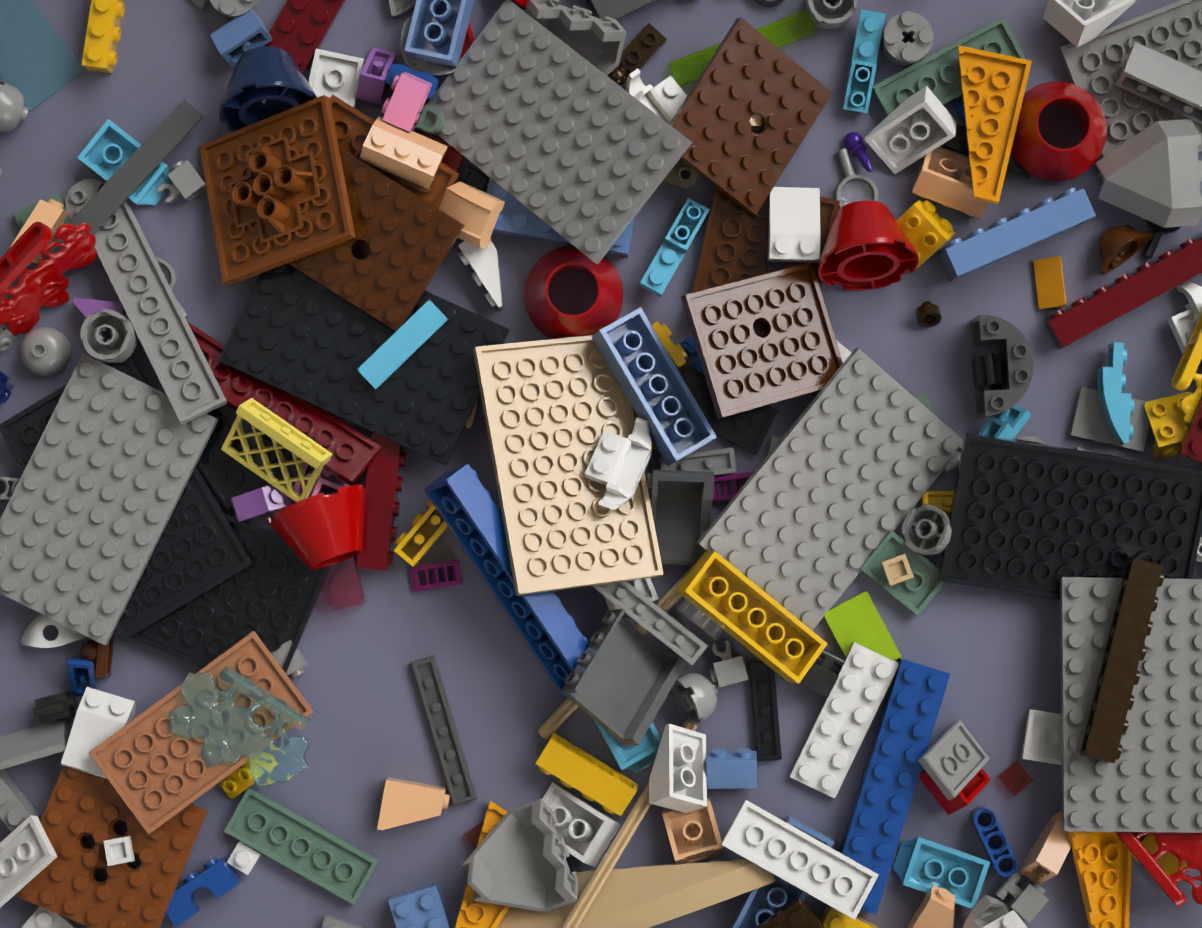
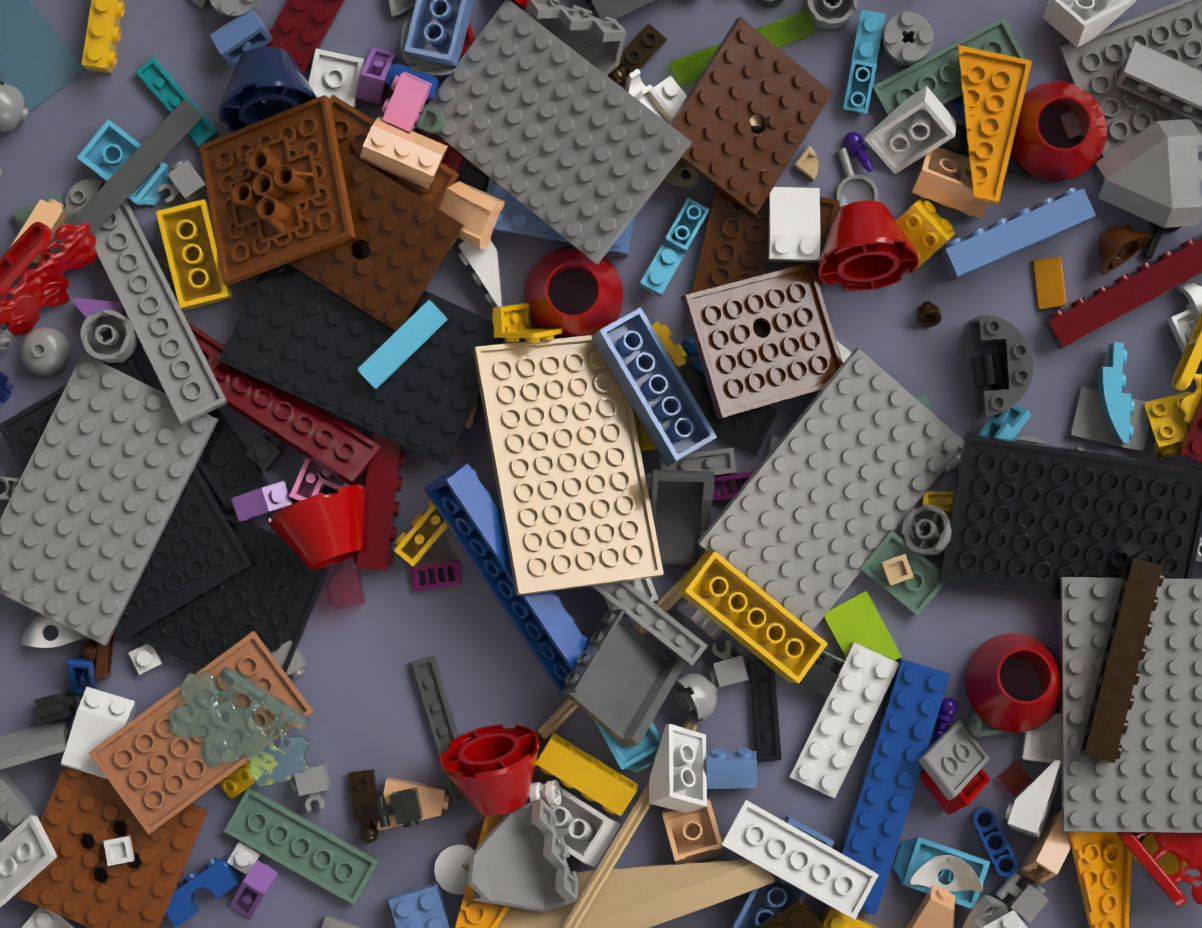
(145, 658): none -> white plate
(171, 95): none -> teal tile
(193, 255): none -> yellow brick
(253, 889): none -> medium lavender slope
(282, 436): light yellow fence -> none
(312, 782): none -> light grey brick
(364, 808): none -> dark brown plate
(404, 806): none -> pearl dark grey brick
(449, 868): none -> white tile
(493, 767): none -> red cone
(514, 324): none -> yellow bracket
(548, 792): none -> white wheel
(620, 463): white plate -> none
(808, 163): none -> tan tile
(947, 710): none -> dark purple bar
(964, 875): none -> white piece
(979, 728): none -> sand green plate
(989, 697): none -> red cone
(1034, 803): none -> white slope
(1070, 125): none -> plate

